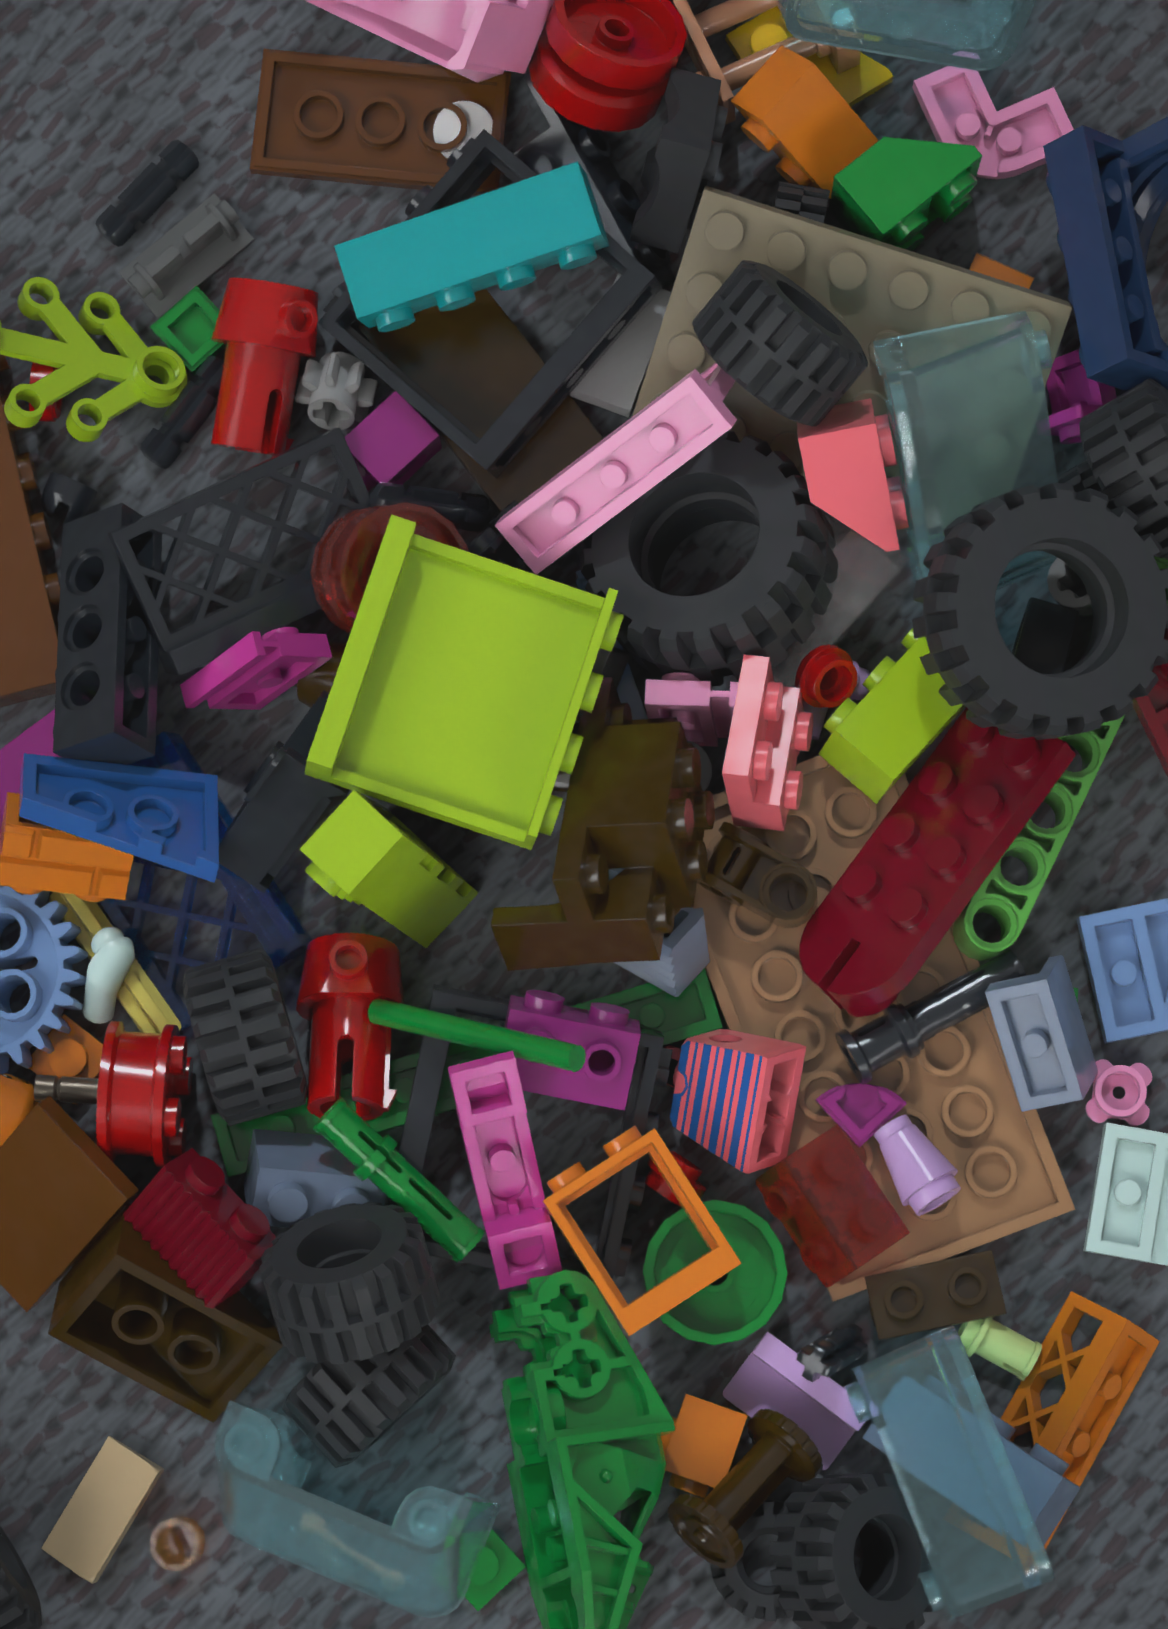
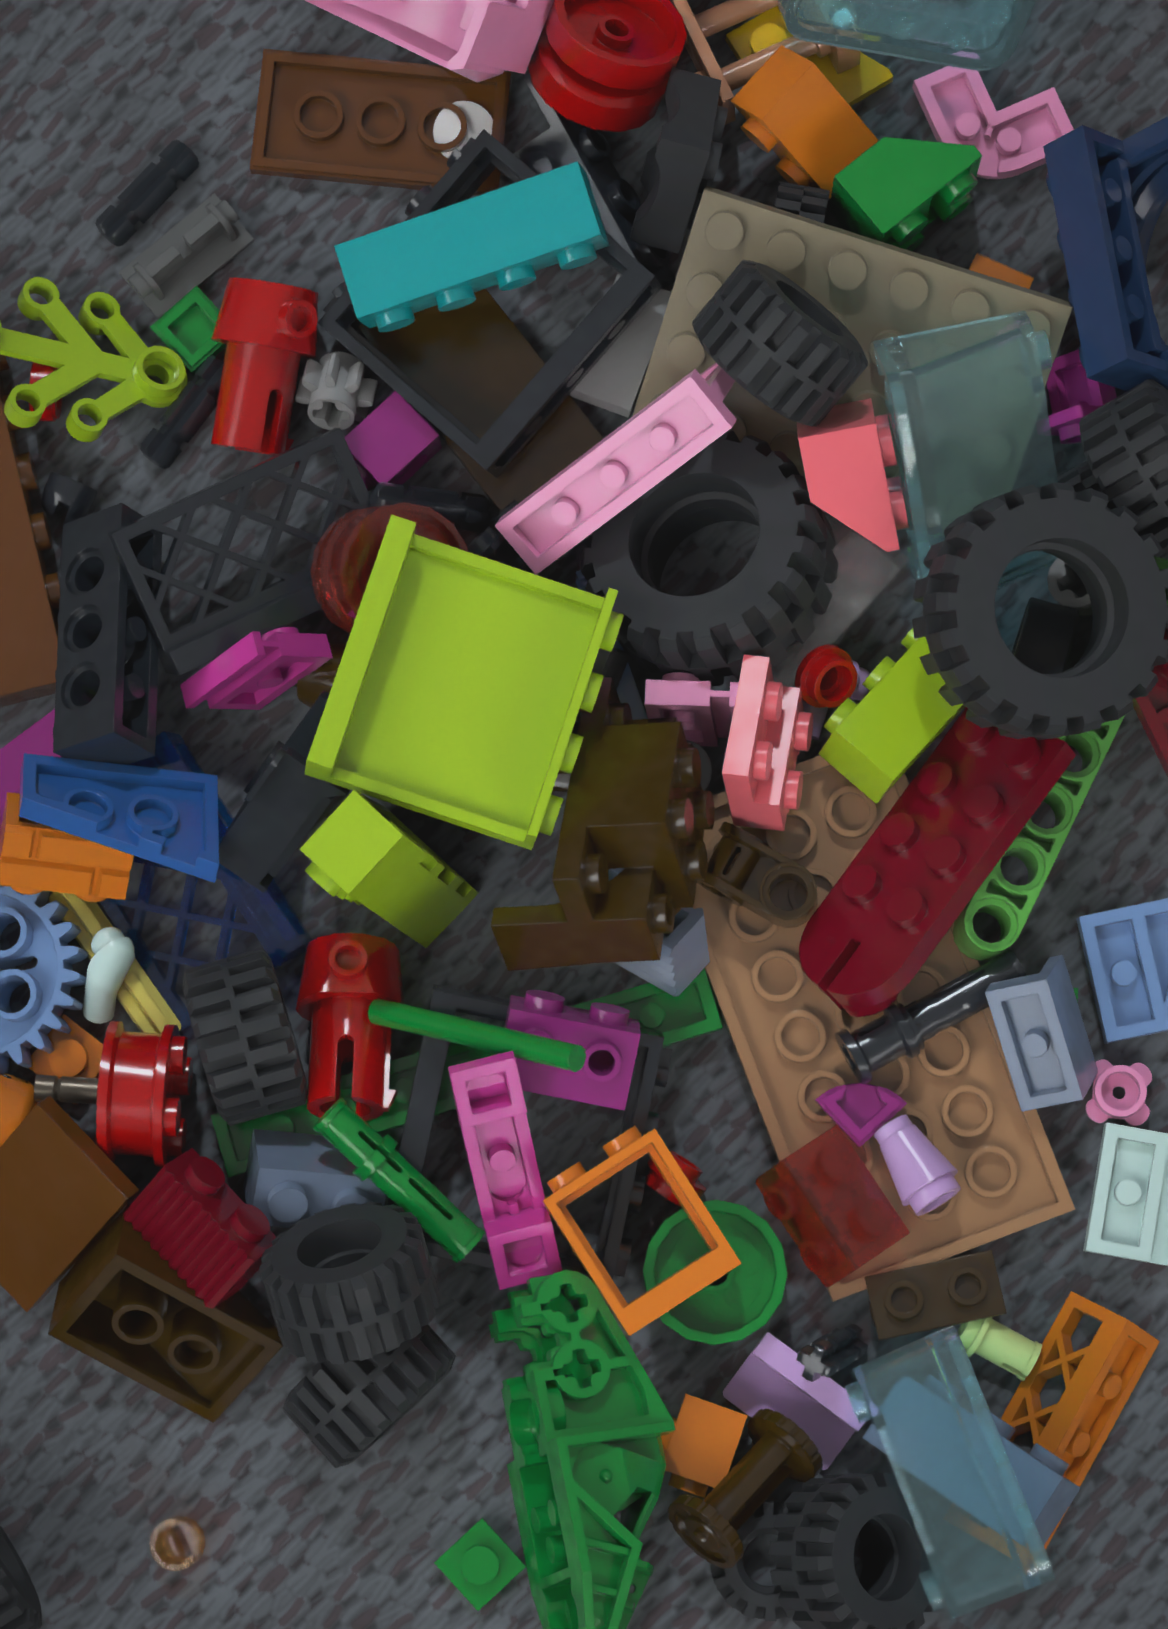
(102, 1509): tan slope -> none
(414, 1564): clear light blue windscreen -> none
(737, 1095): coral torso -> none

